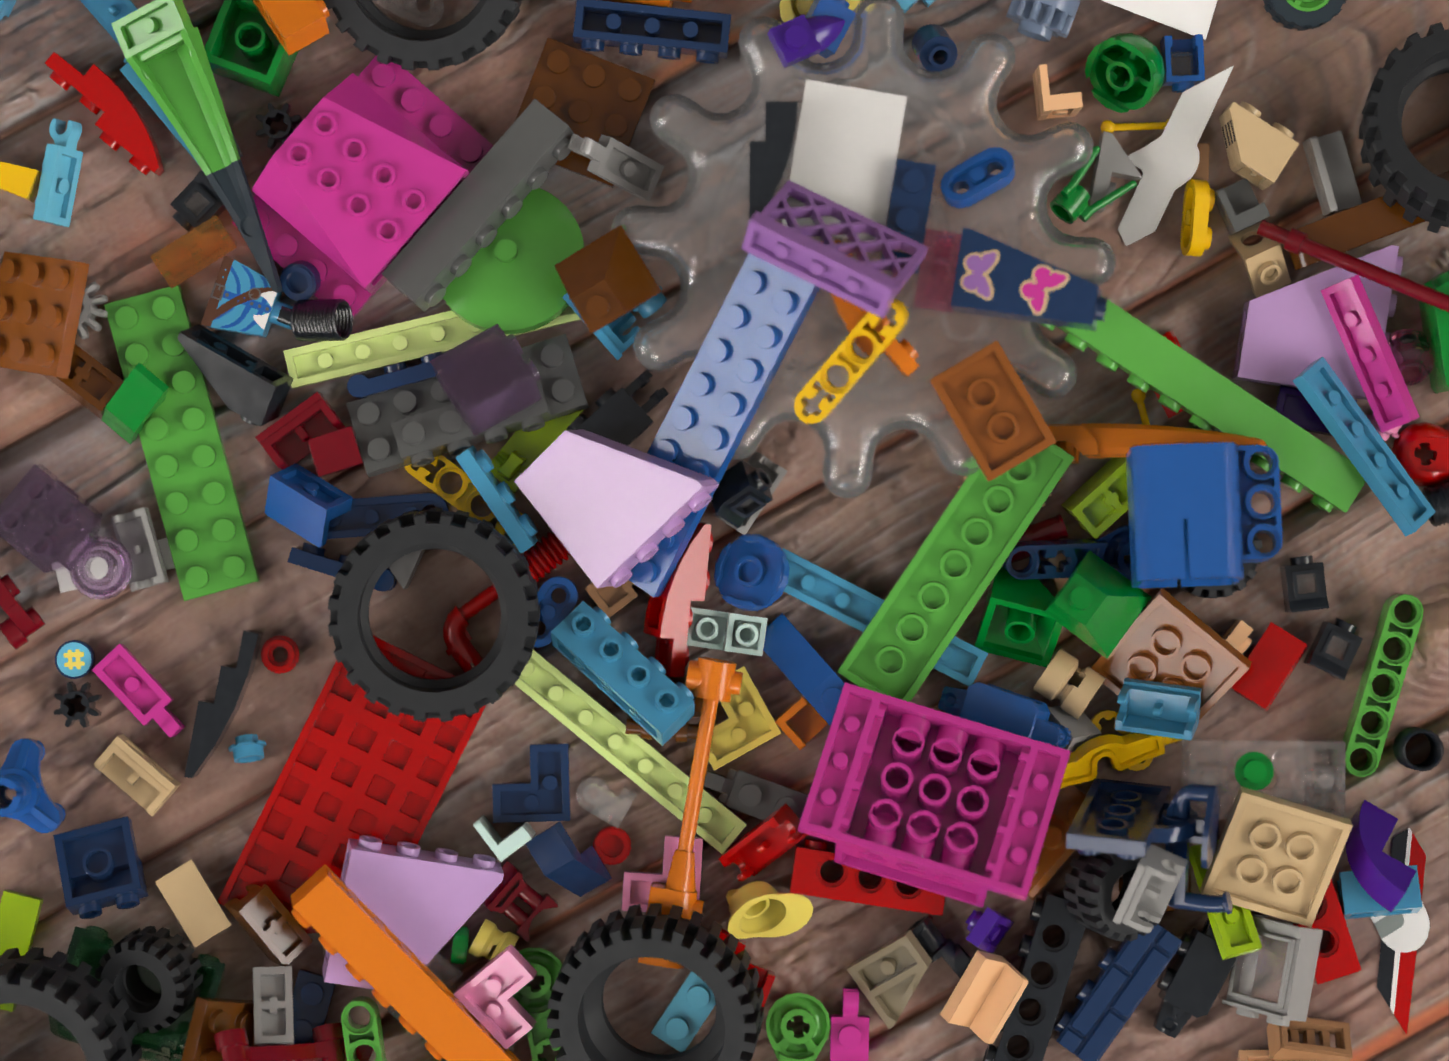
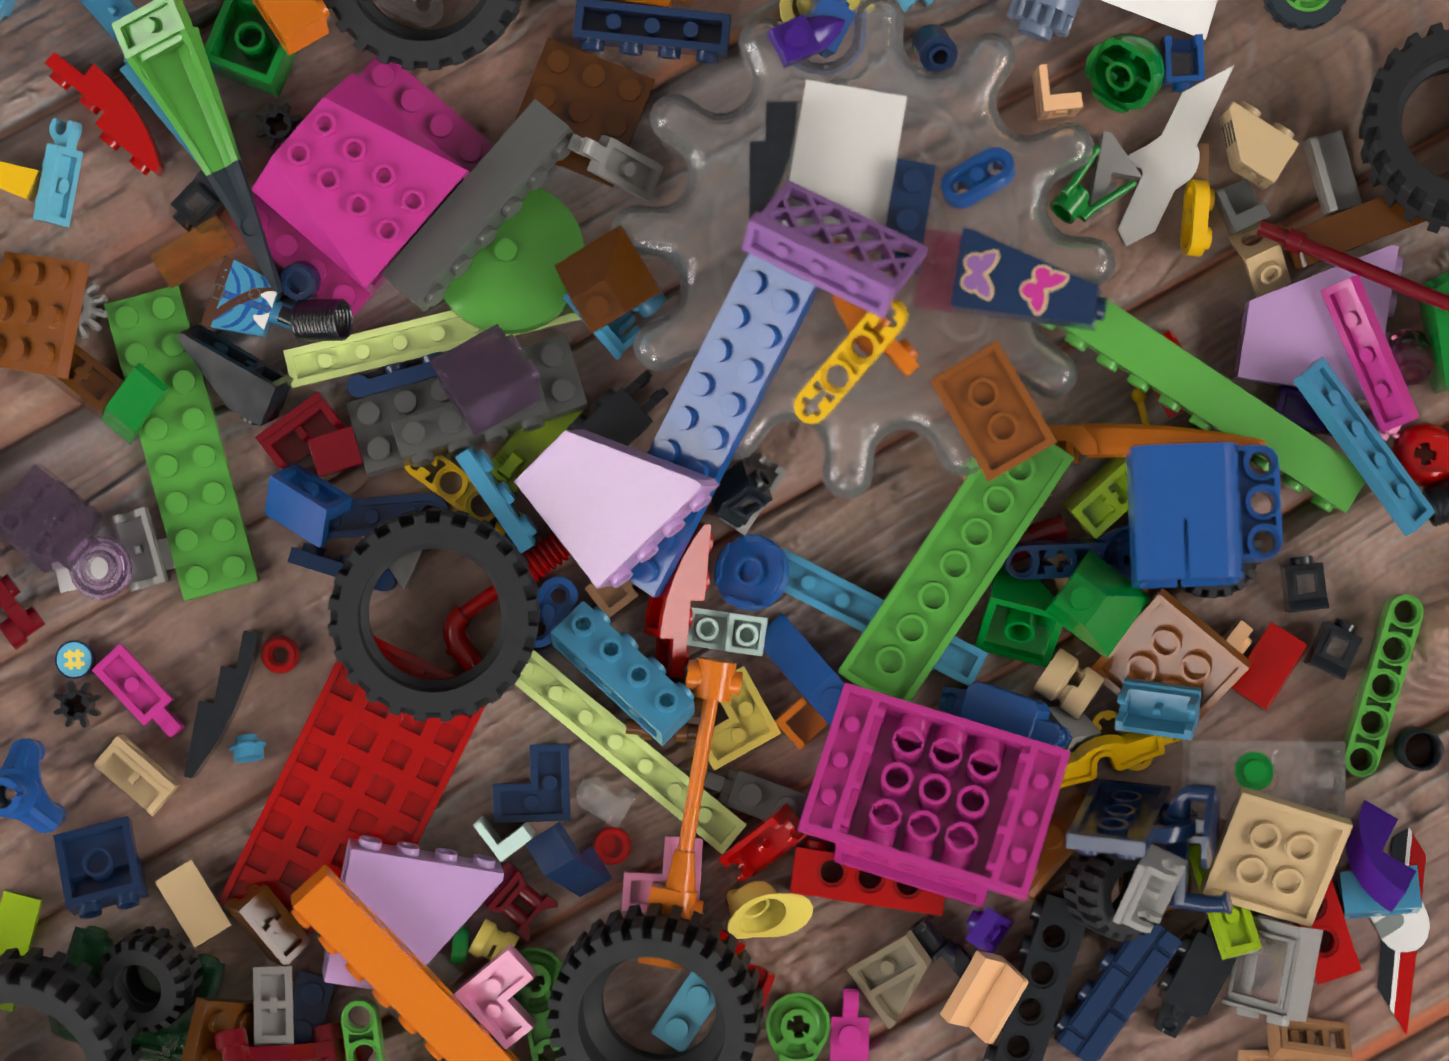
(1109, 126): yellow hinge -> none

